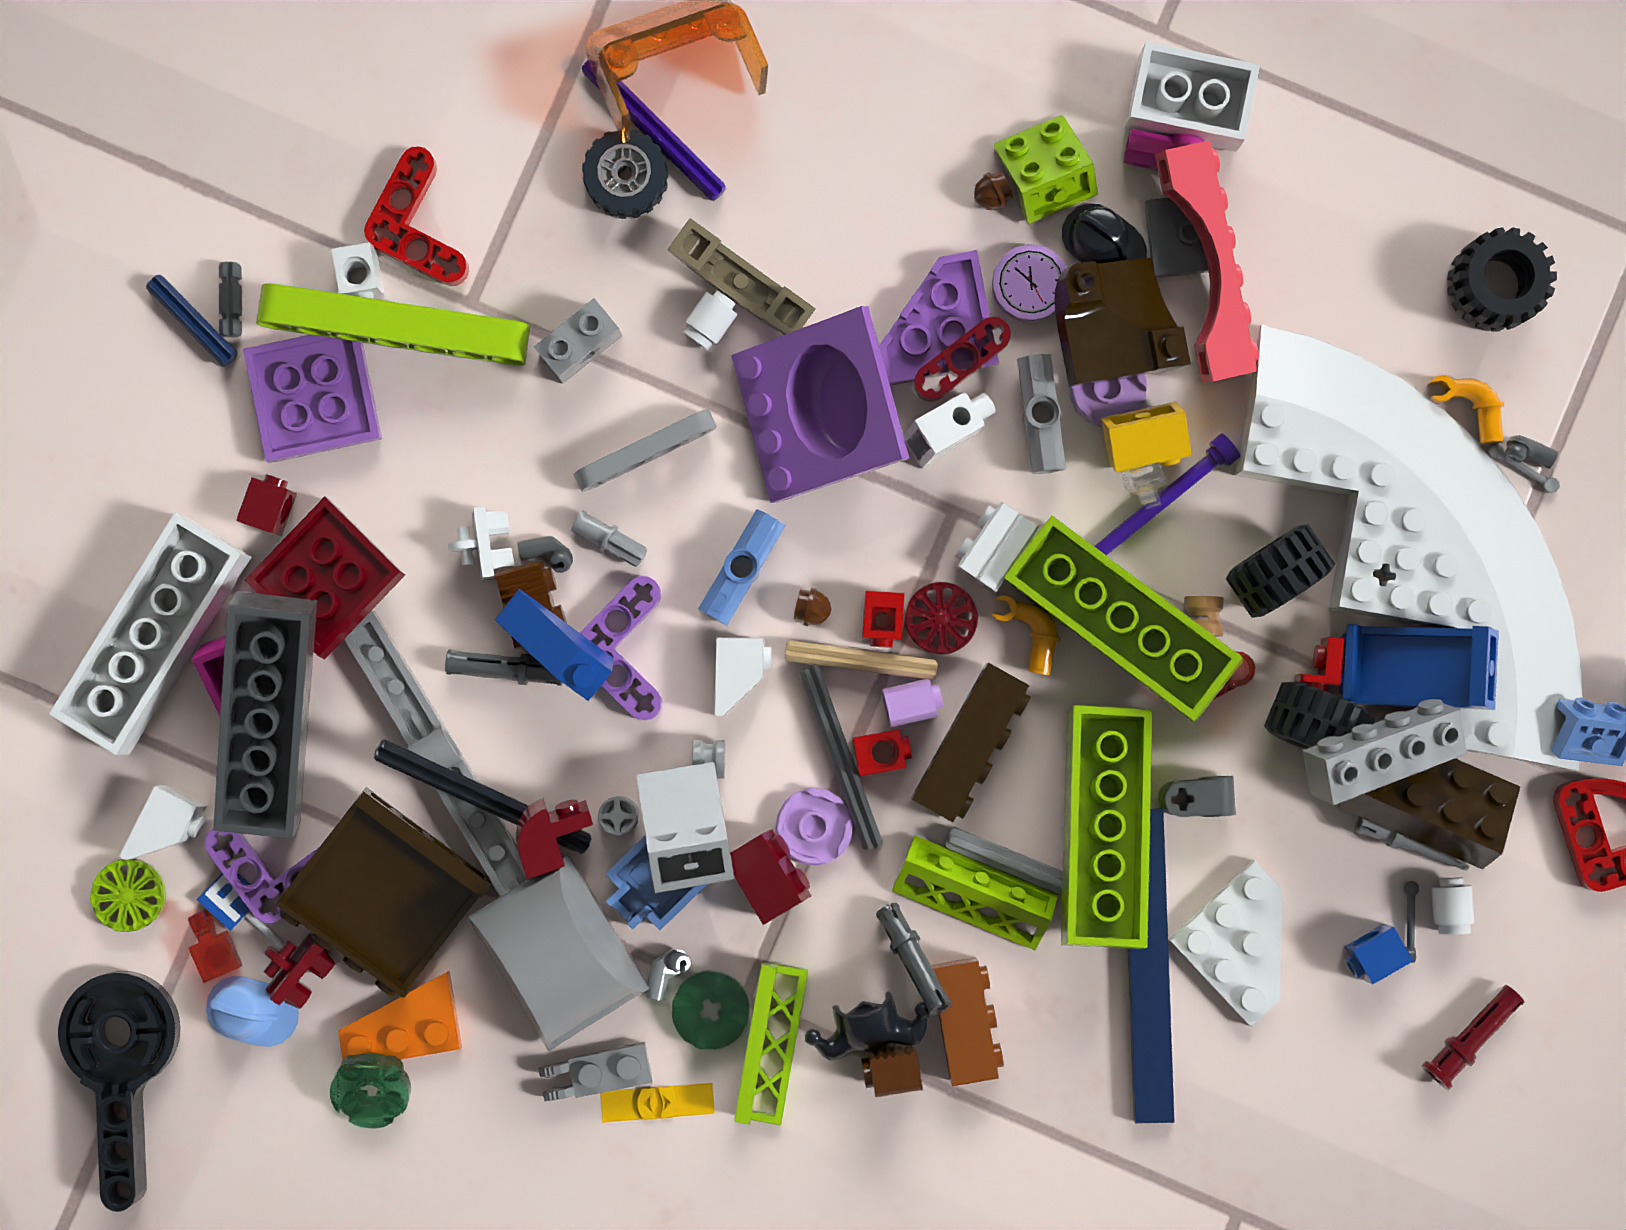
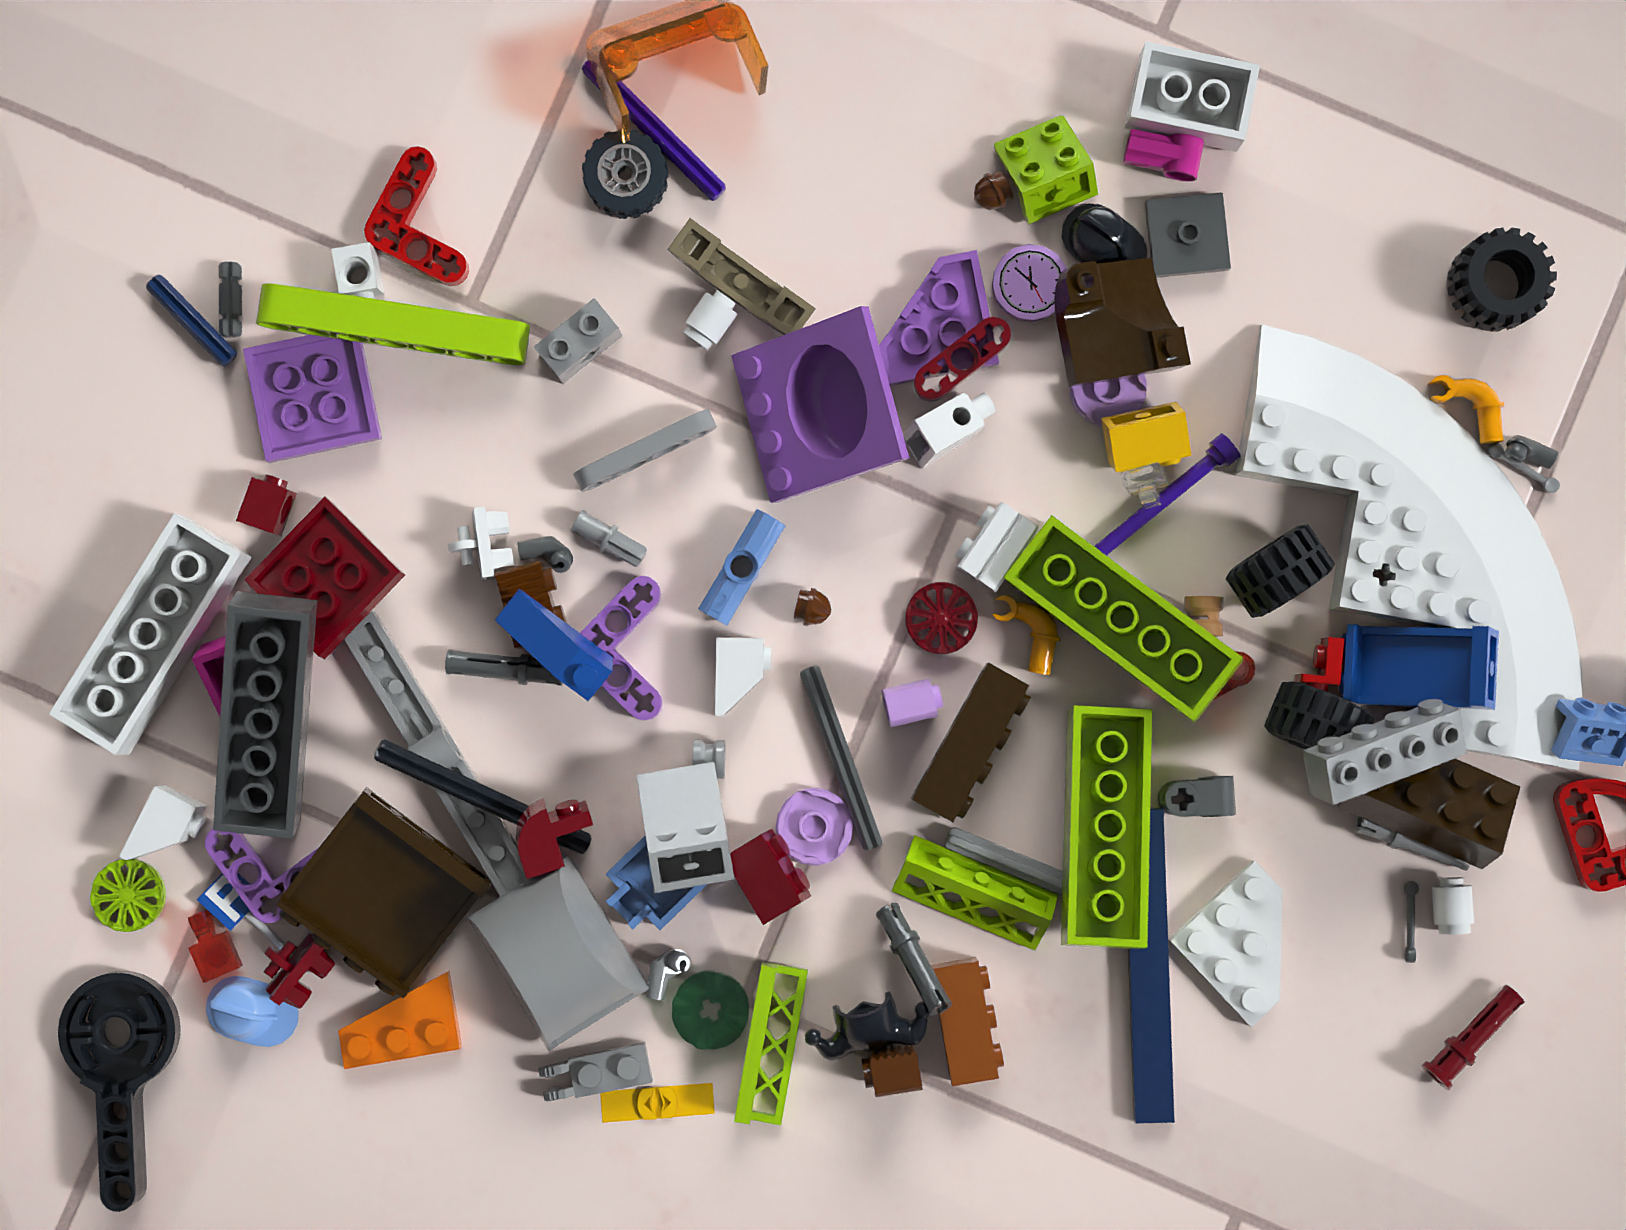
(372, 1069): clear green plate -> none
(614, 819): light grey wheel -> none
(861, 660): tan axle -> none
(863, 751): red brick -> none
(887, 603): red brick -> none
(1039, 389): light grey piece -> none
(1192, 183): coral arch -> none
(1377, 954): blue brick -> none

